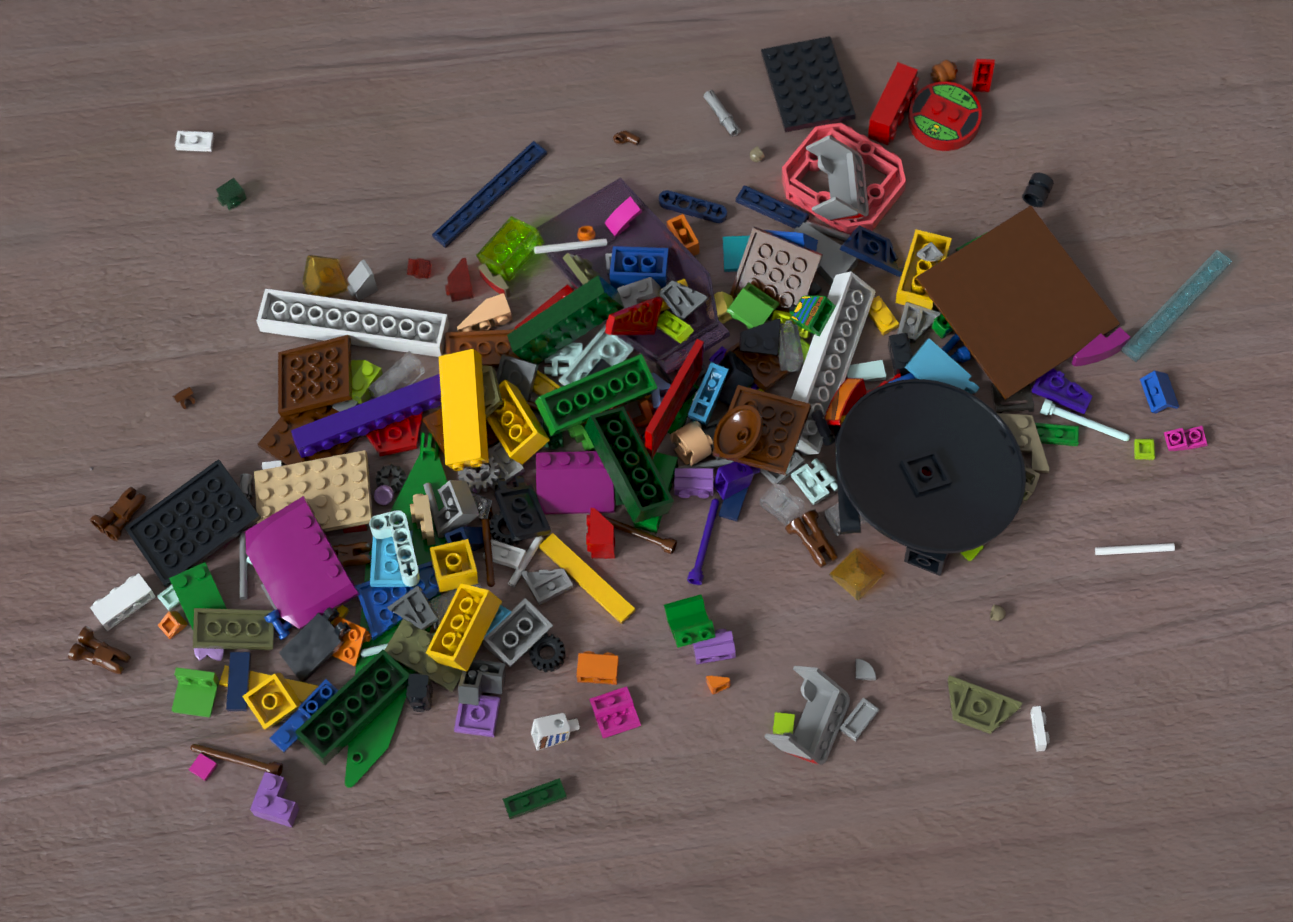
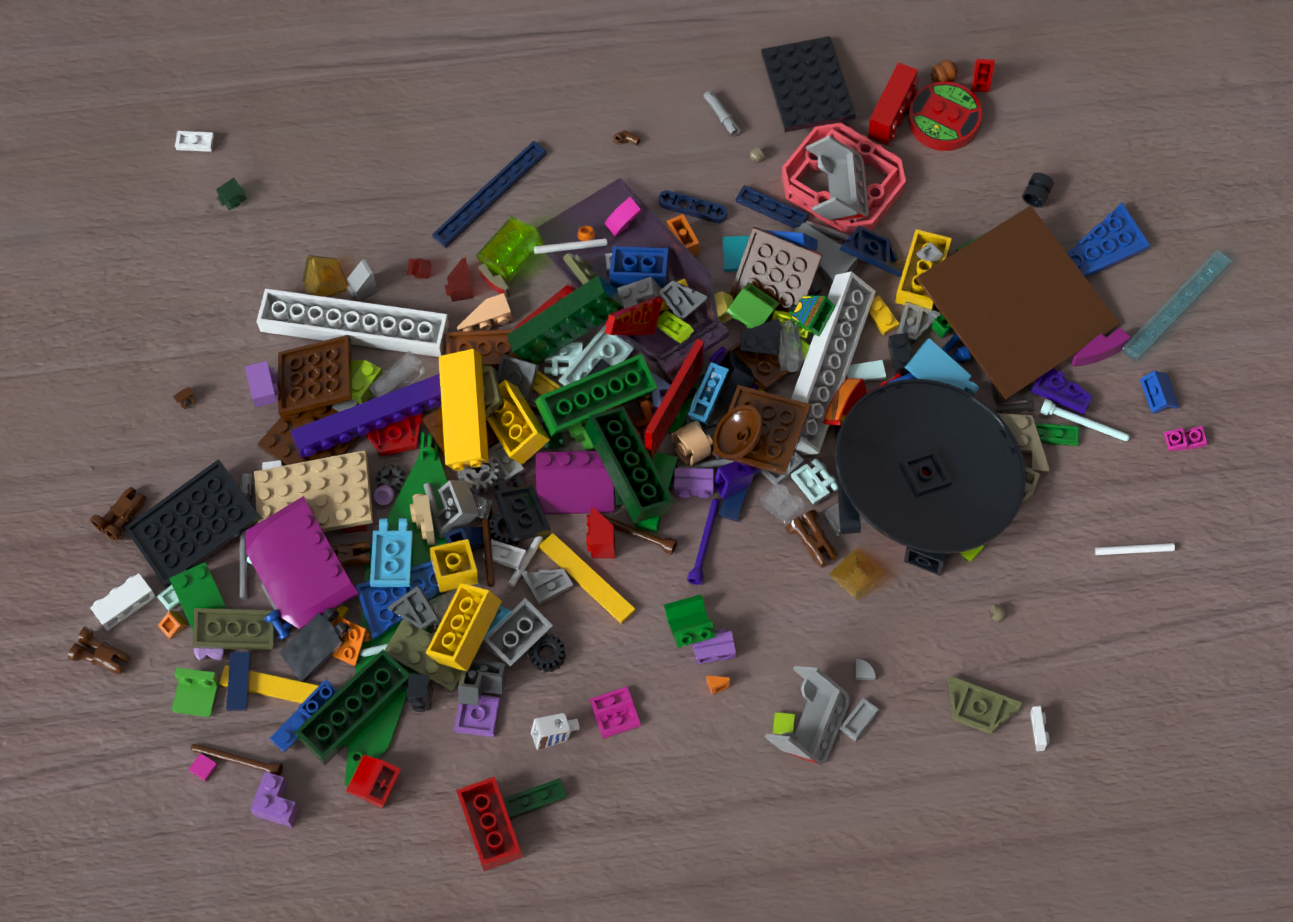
(262, 383): none -> medium lavender brick
(272, 700): yellow brick -> none
(373, 780): none -> red slope
(402, 548): light aqua beam -> none
(489, 823): none -> red brick
(597, 668): orange brick -> none
(823, 427): black axle -> none
(1109, 243): none -> blue wing
(1144, 449): lime tile -> none

